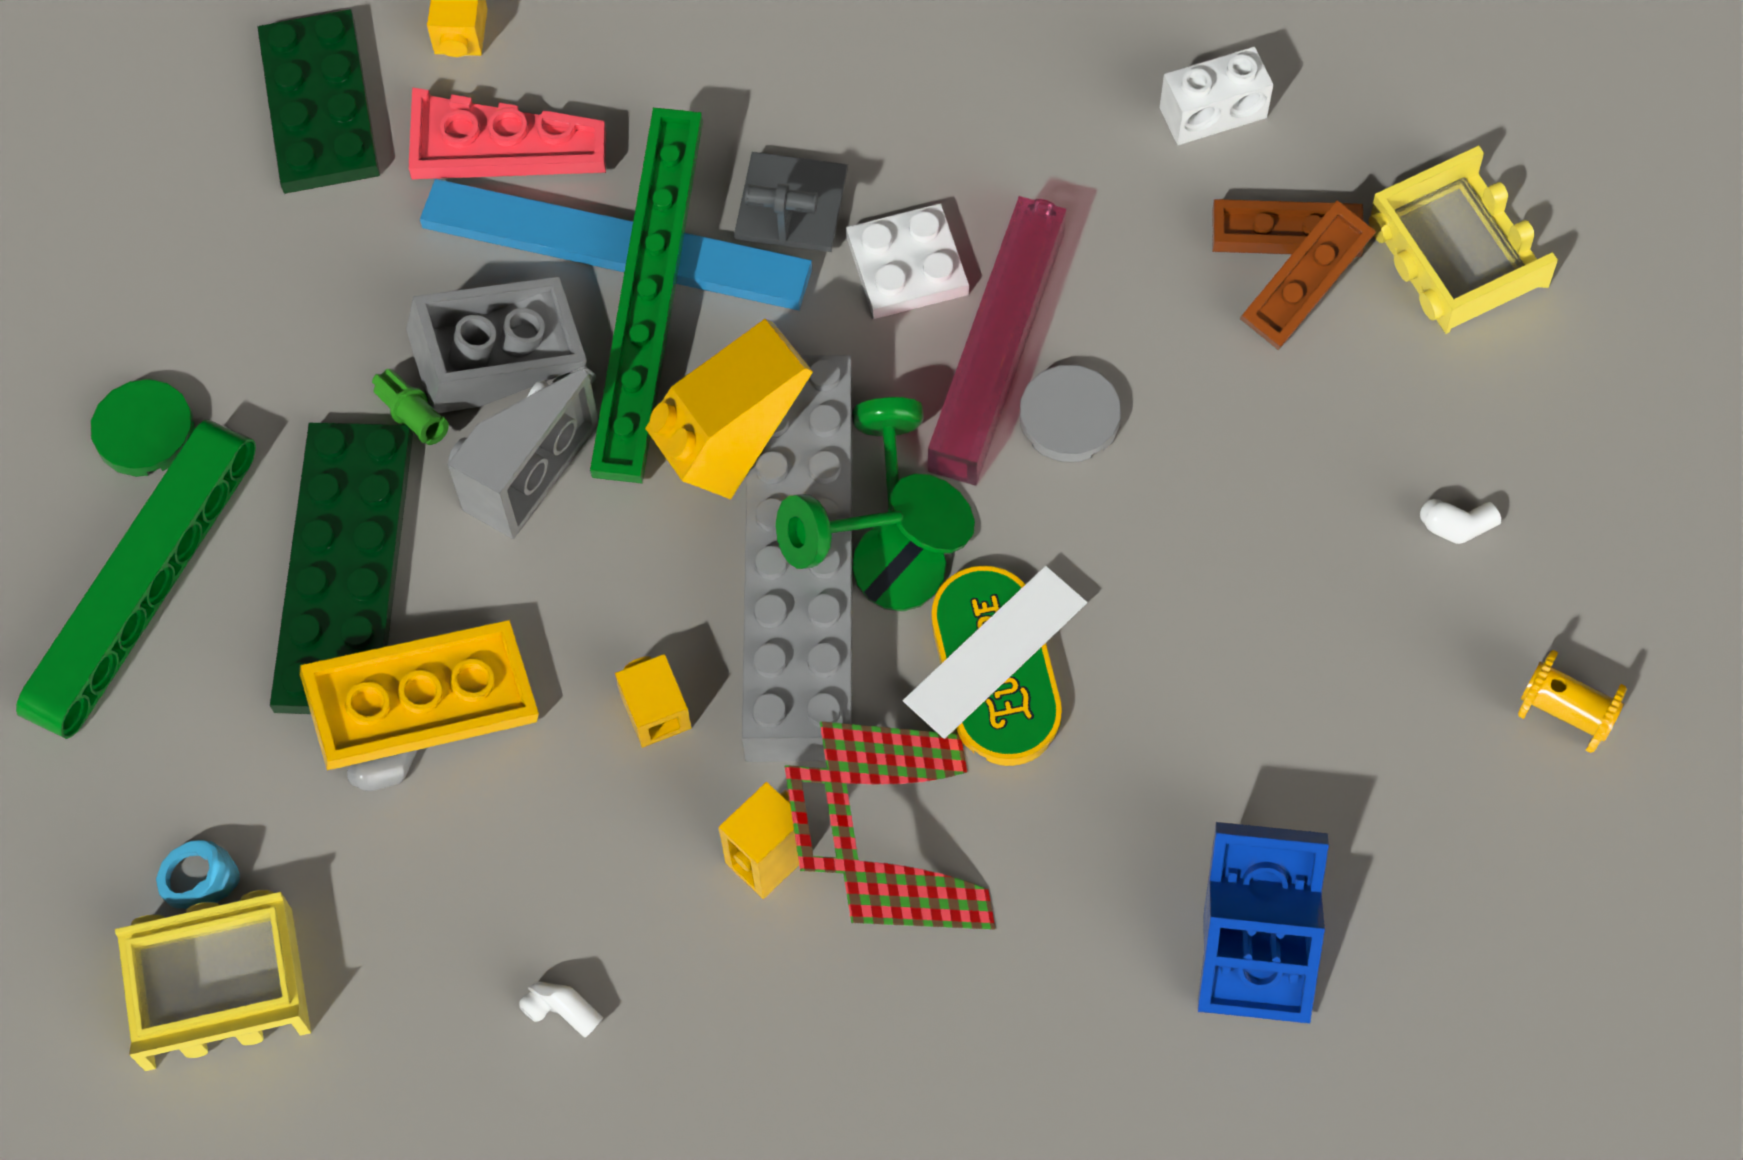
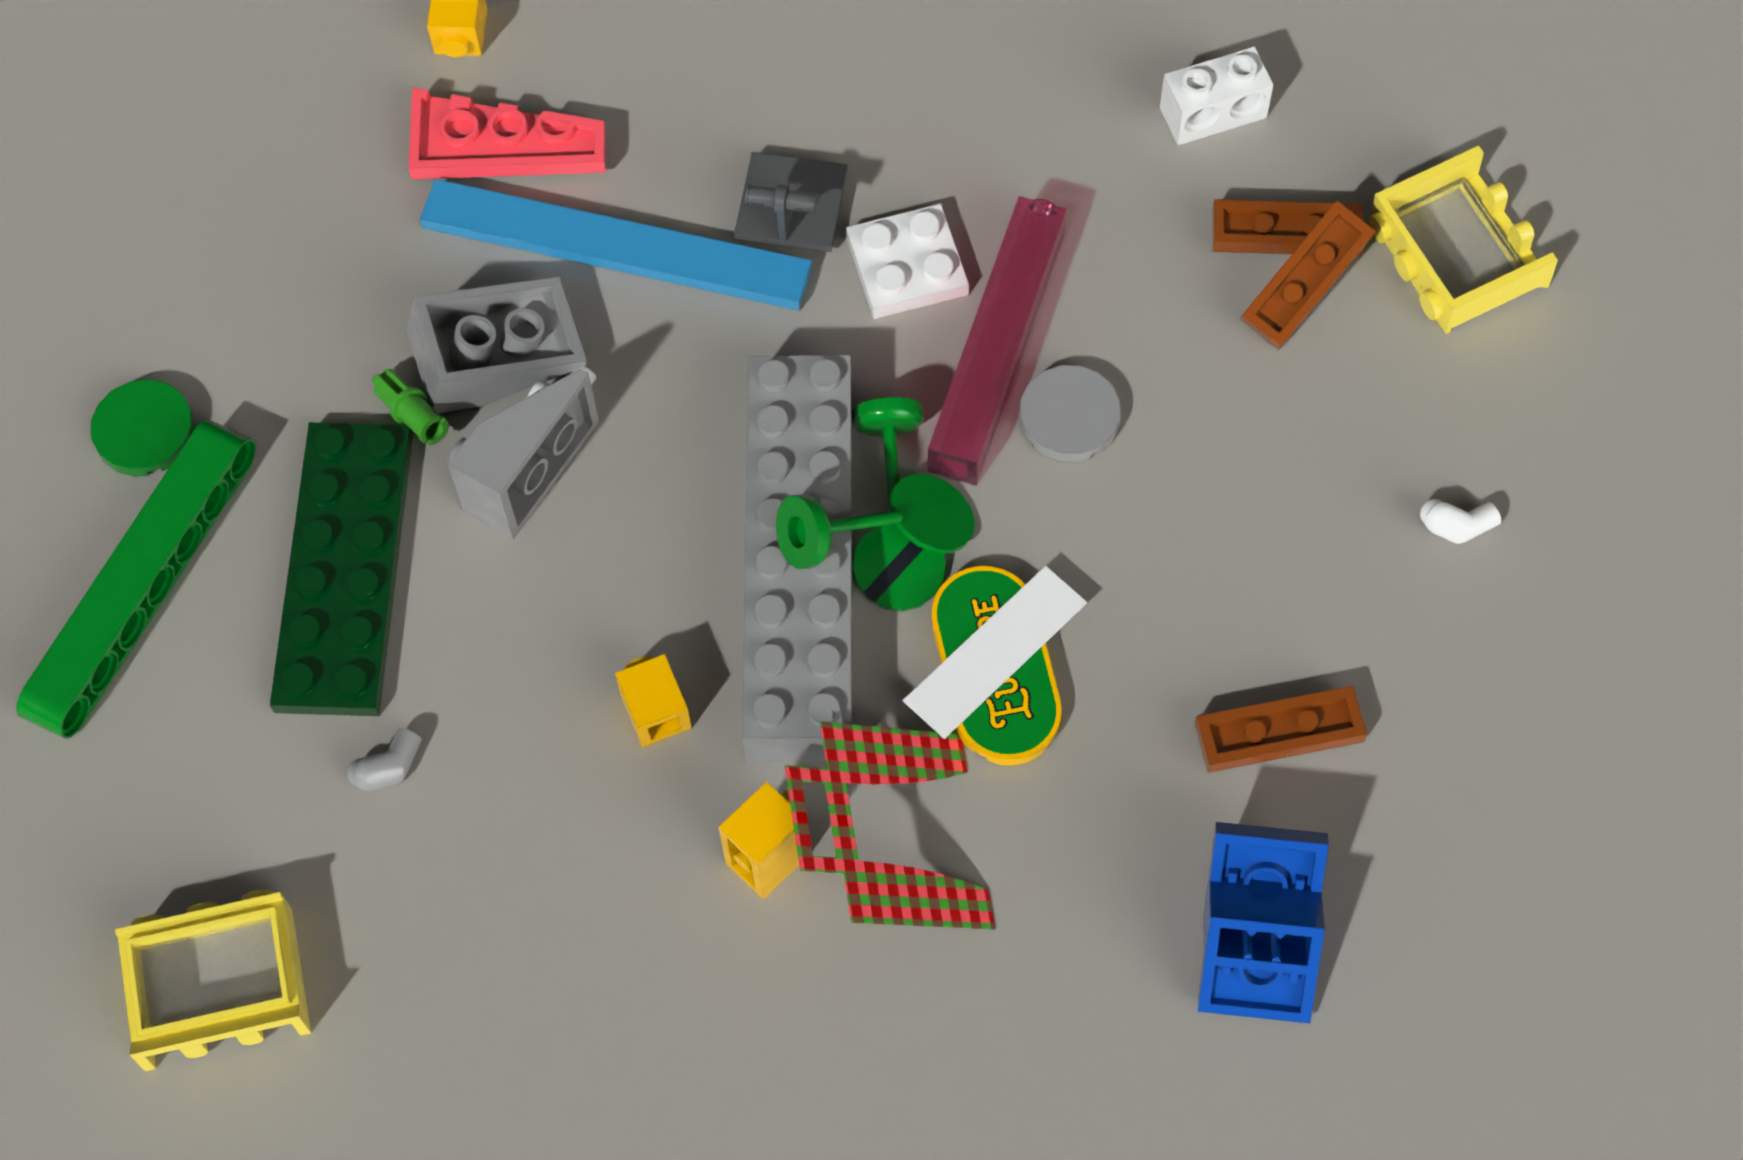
(220, 880): medium azure piece -> none
(318, 101): dark green plate -> none
(418, 694): yellow plate -> none
(561, 1000): white arm -> none
(647, 296): green plate -> none
(729, 409): yellow slope -> none
(1280, 729): none -> dark orange plate
(1572, 701): yellow hose -> none

